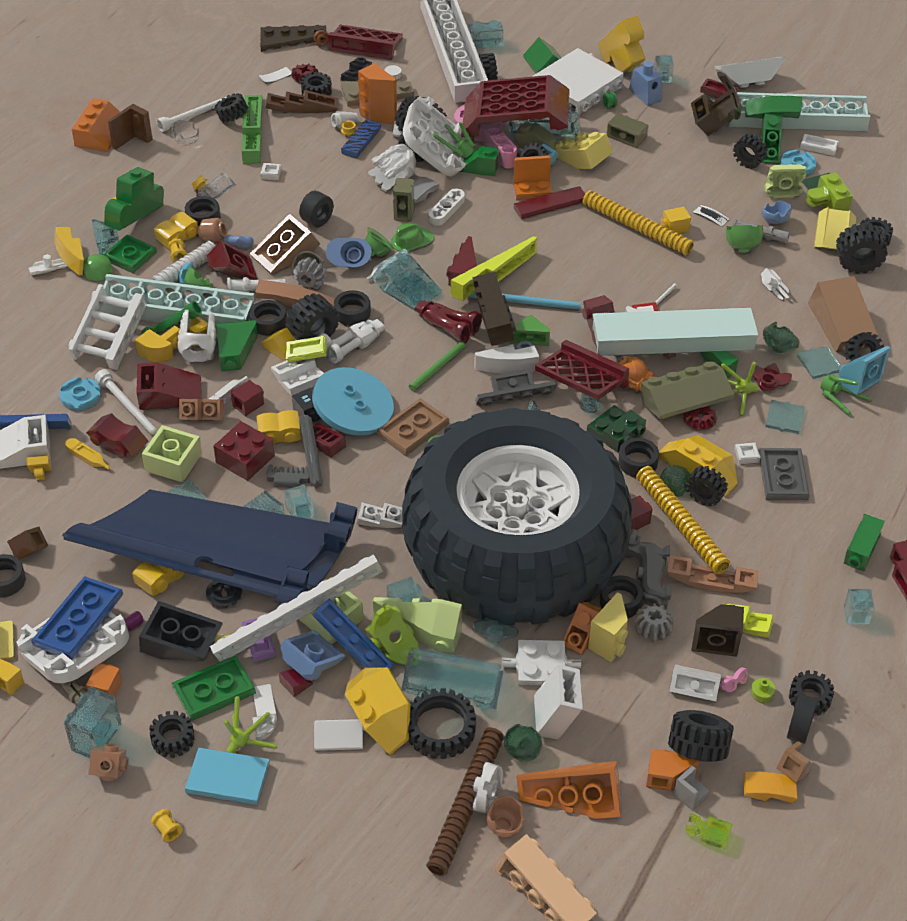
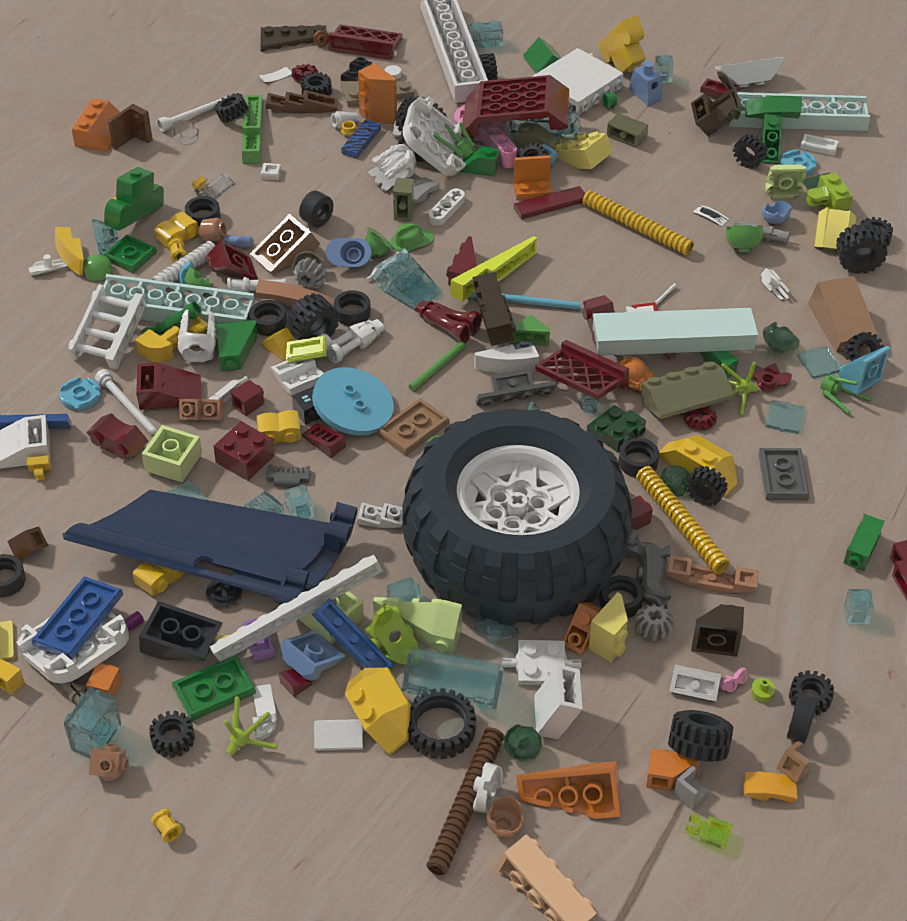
(85, 453): yellow piece -> none
(227, 776): medium azure tile -> none
(310, 451): dark grey axle -> none
(676, 220): yellow brick -> none
(747, 453): white tile -> none
(756, 623): neon yellow slope -> none

